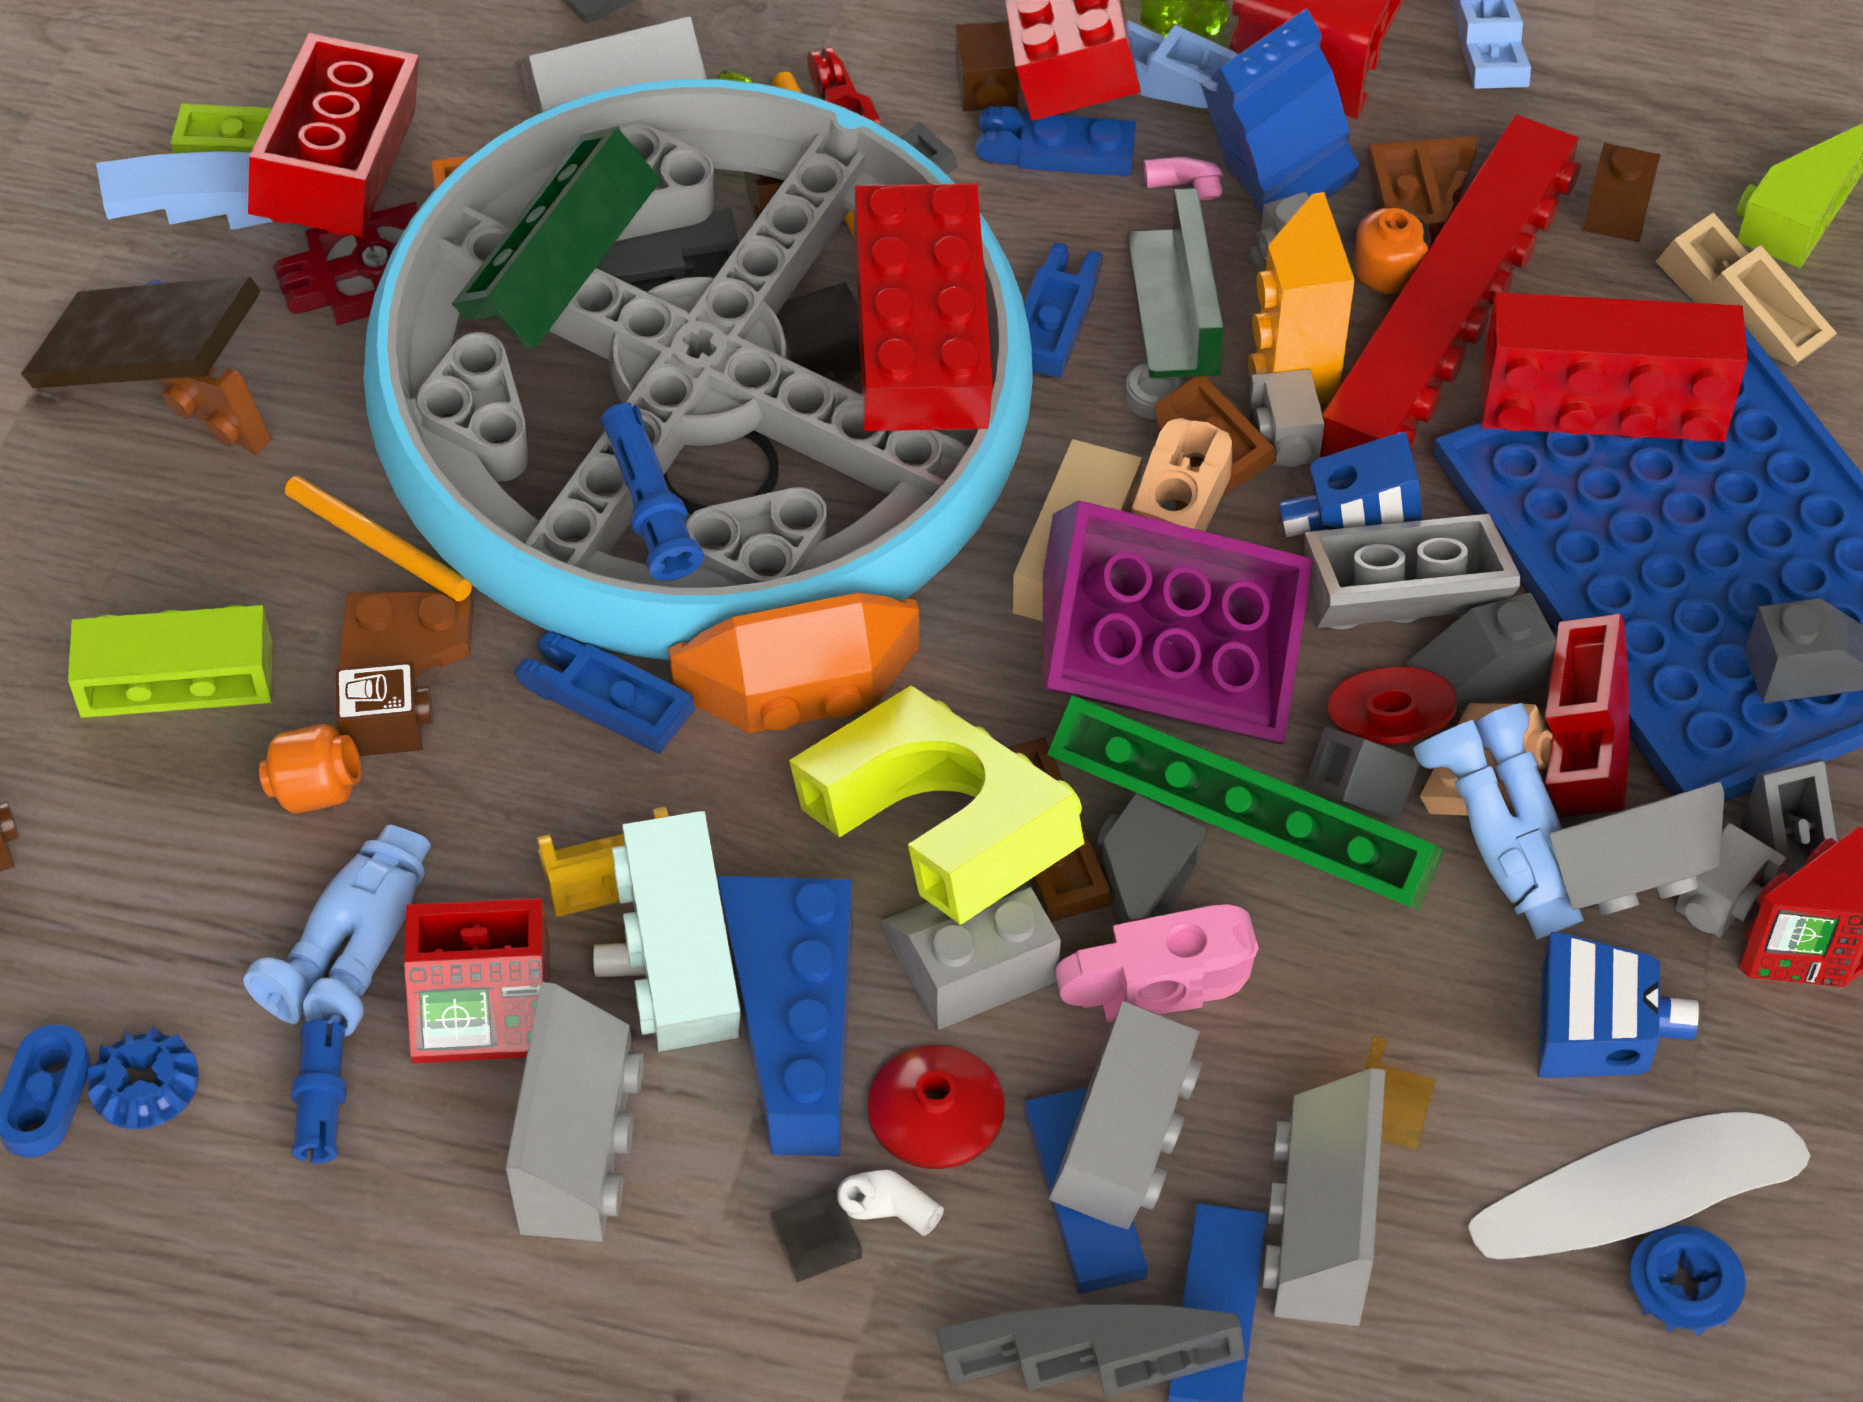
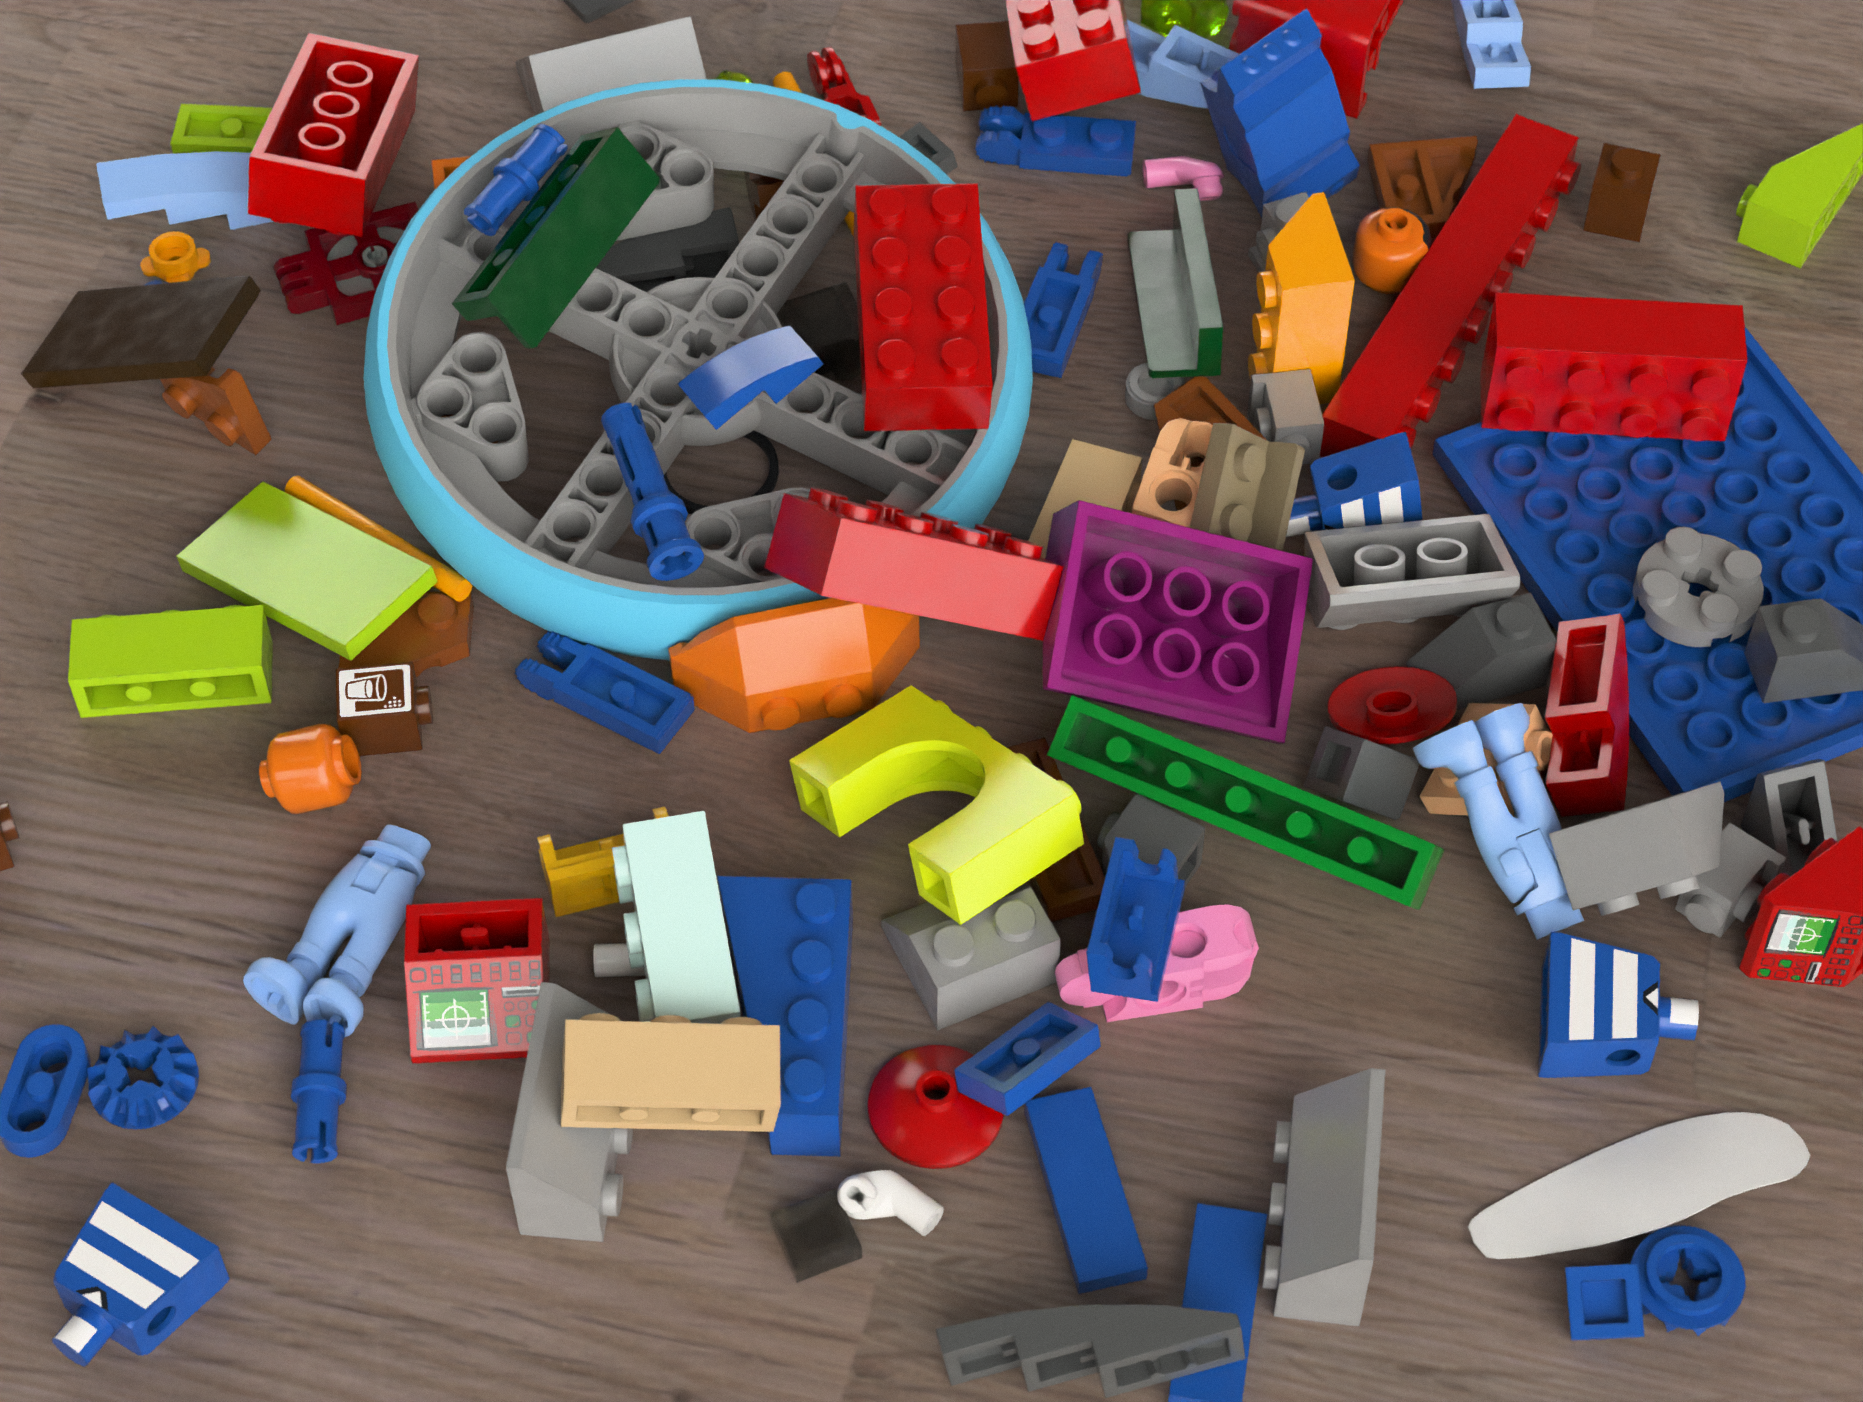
(132, 1278): none -> blue torso
(174, 257): none -> light orange plate
(307, 570): none -> lime tile
(515, 179): none -> blue pin
(670, 1074): none -> tan brick
(766, 362): none -> slope
(913, 563): none -> brick
(1027, 1058): none -> blue plate
(1128, 1117): light grey brick -> none
(1134, 924): none -> blue hinge
(1247, 487): none -> dark tan bracket
(1404, 1102): clear yellow panel -> none
(1604, 1302): none -> blue plate
(1702, 559): none -> light grey plate
(1718, 270): tan slope -> none

